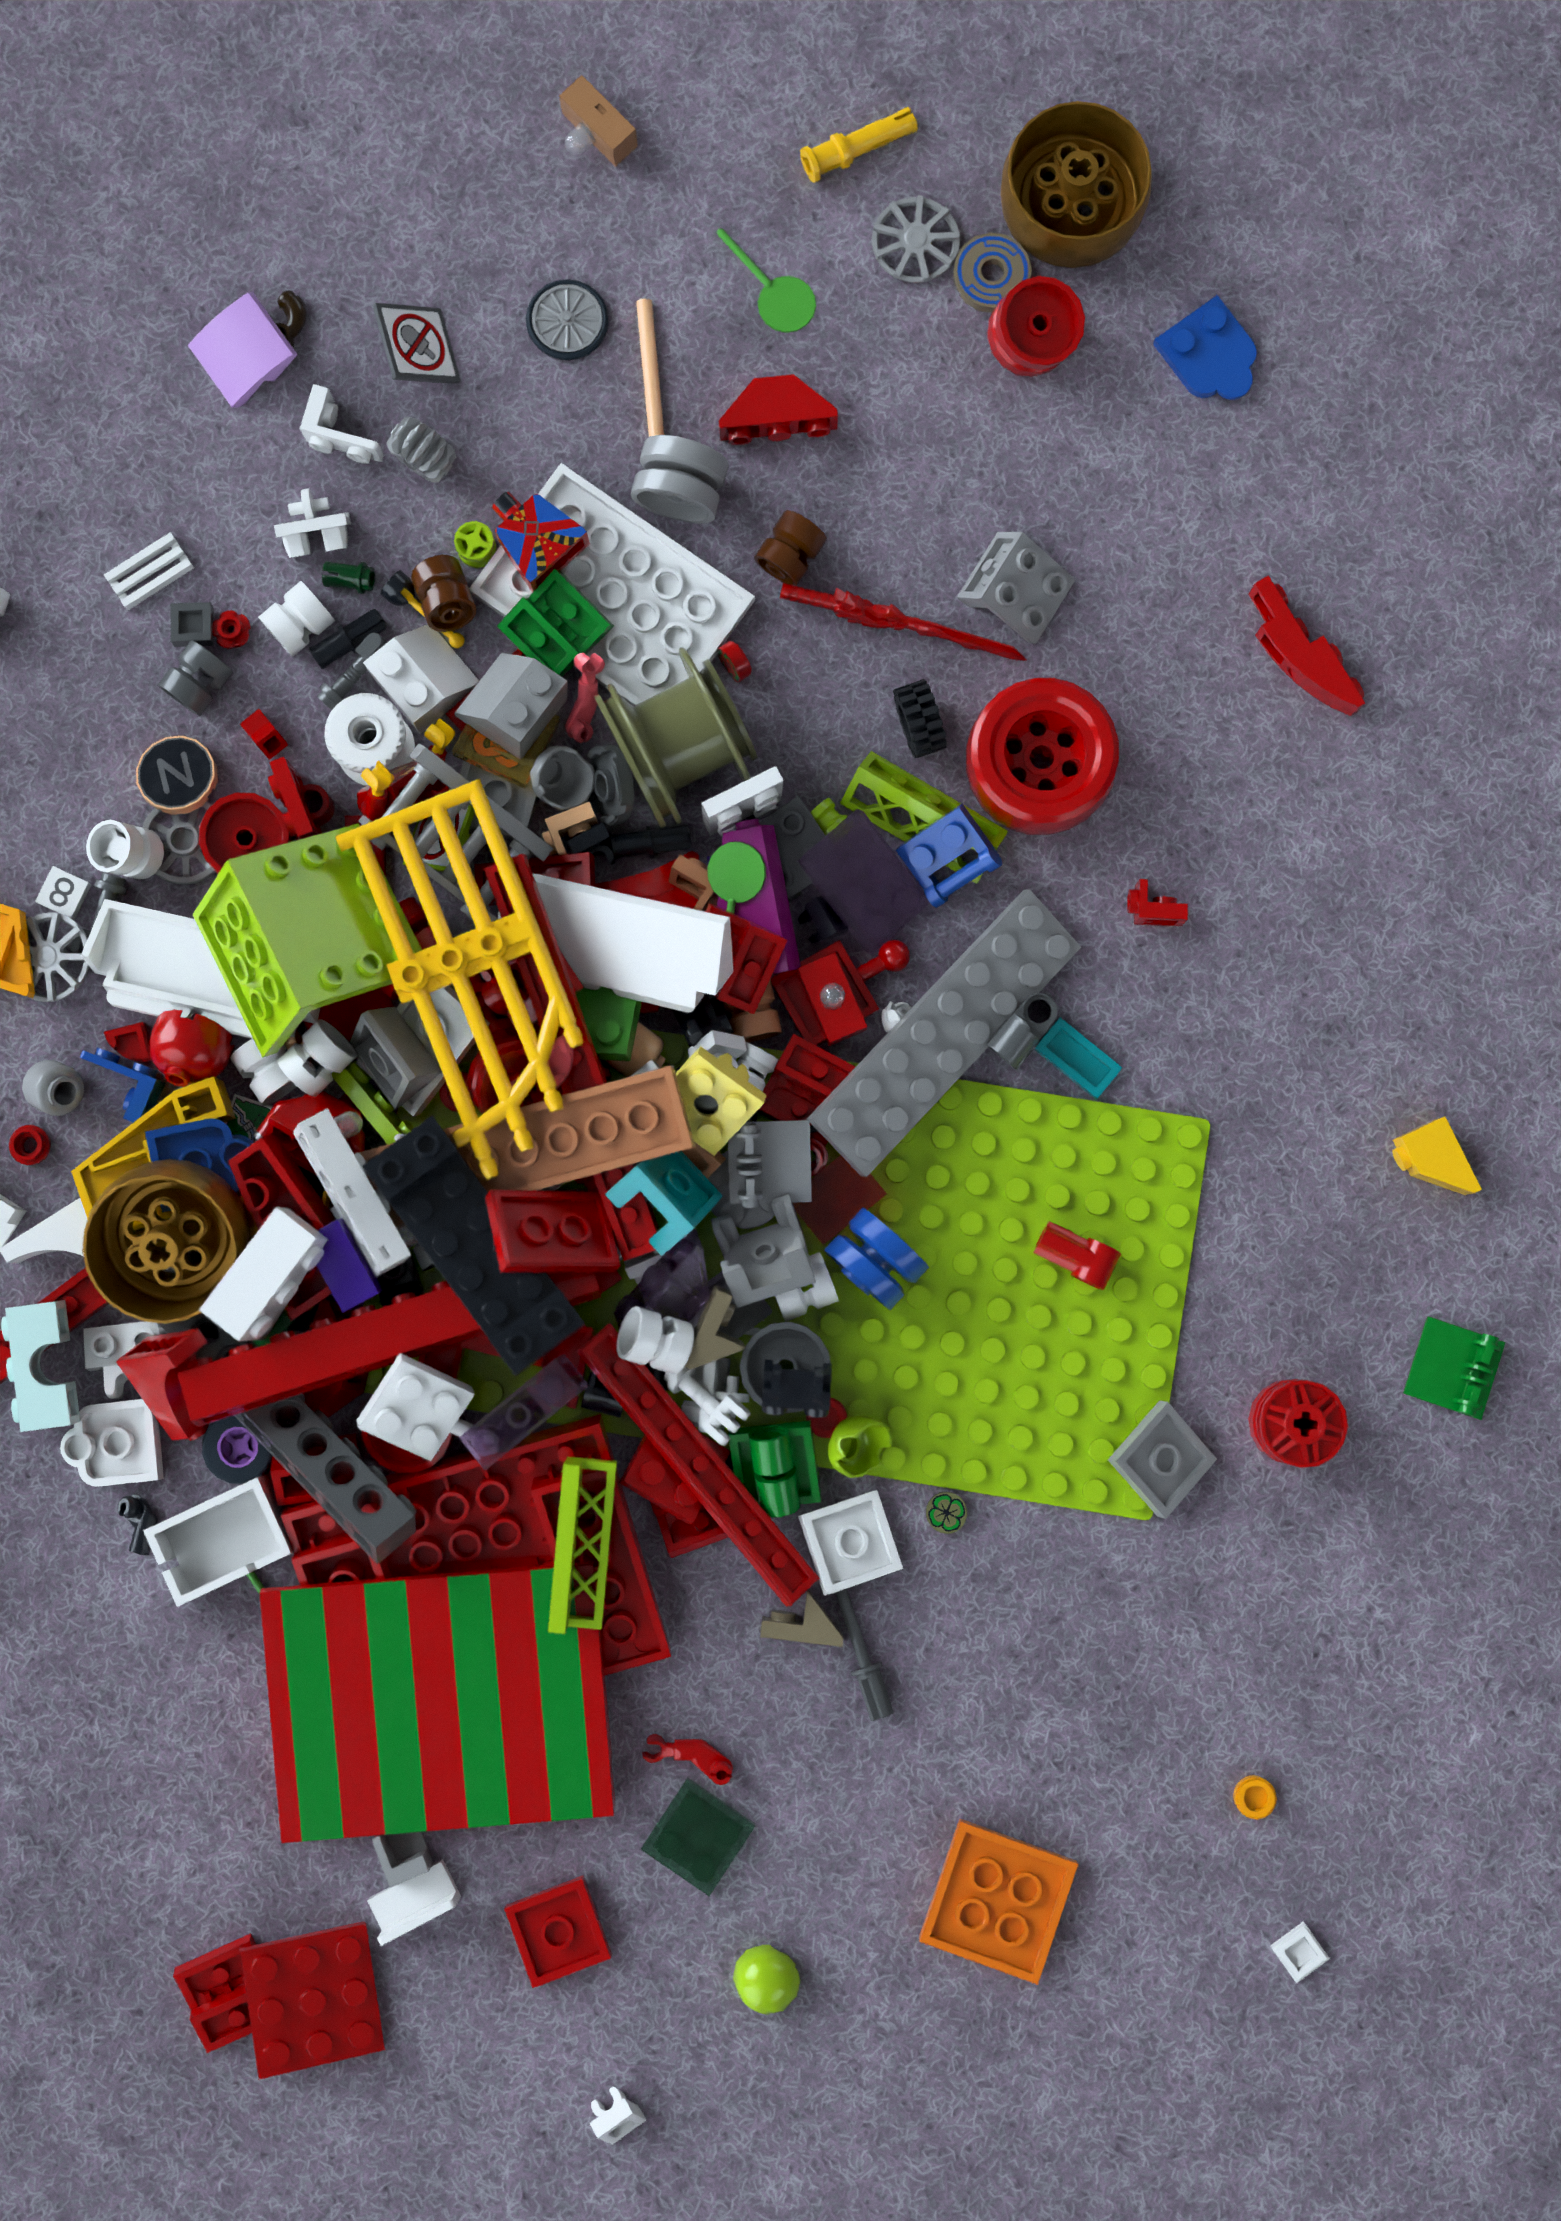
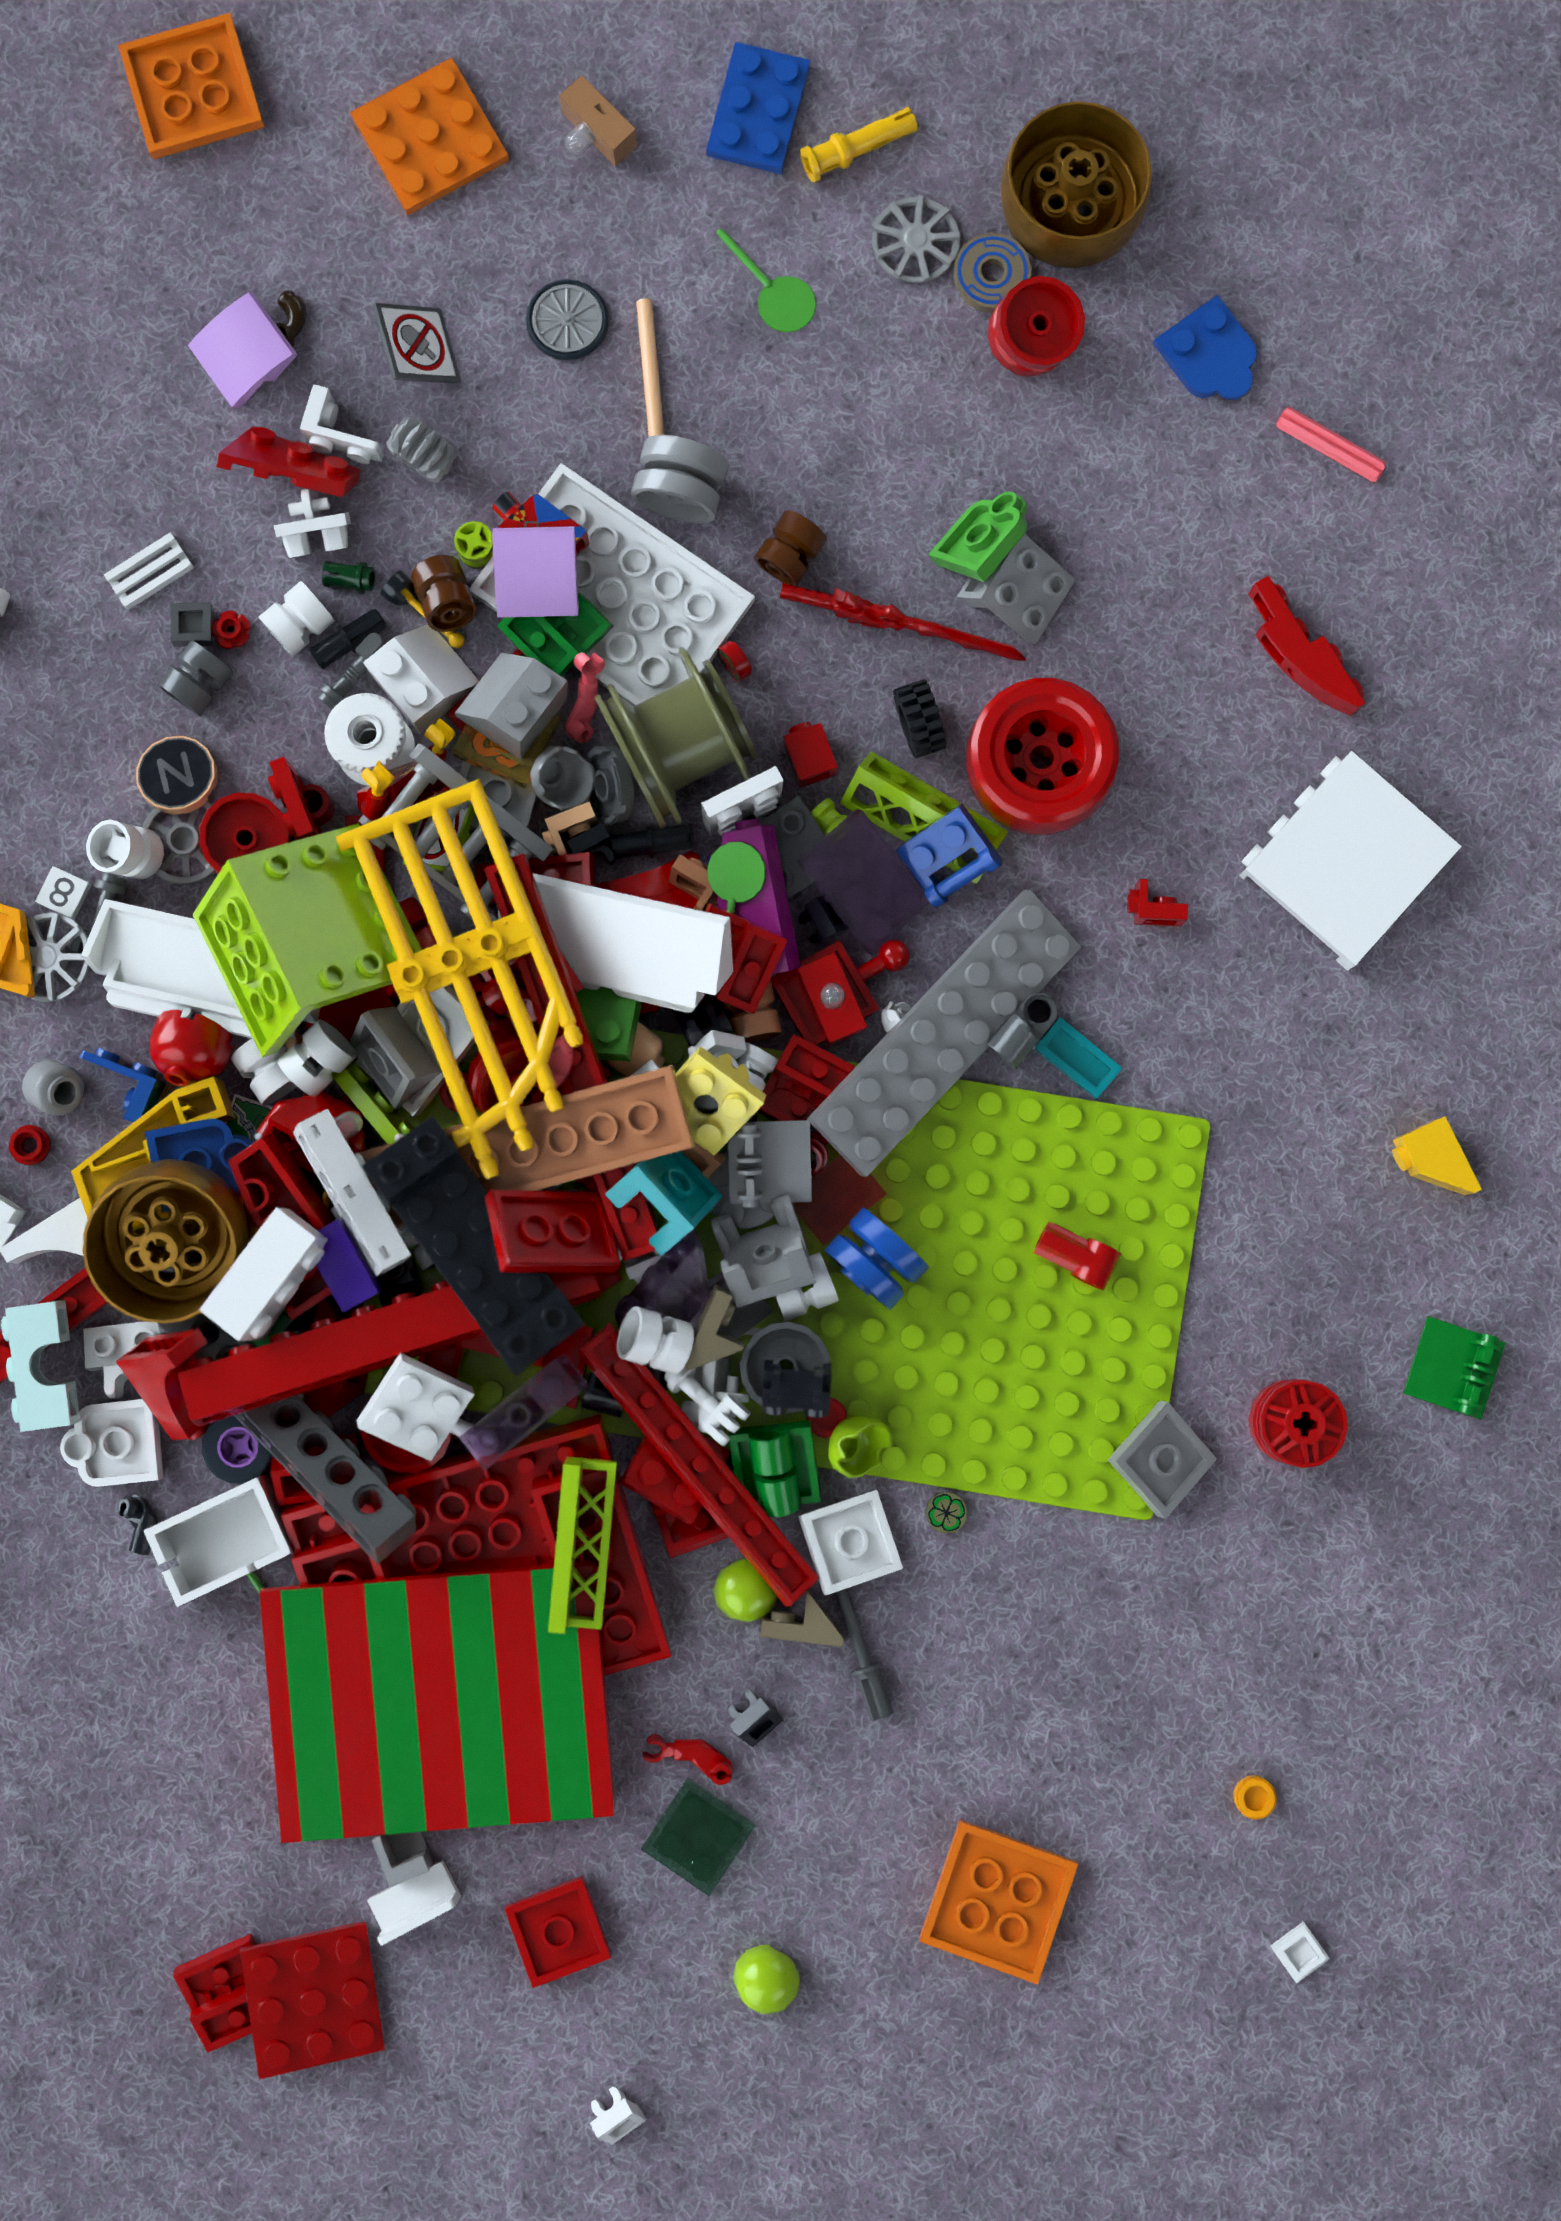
(130, 1042): red tile -> none
(191, 86): none -> orange plate
(264, 734): red piece -> none
(276, 456): none -> red wing
(429, 136): none -> orange plate
(535, 571): none -> lavender slope
(743, 1592): none -> lime hair
(755, 1721): none -> black tile
(758, 108): none -> blue plate
(777, 409): red slope -> none
(809, 753): none -> red brick
(982, 536): none -> bright green plate
(1331, 444): none -> coral axle
(1350, 858): none -> white panel

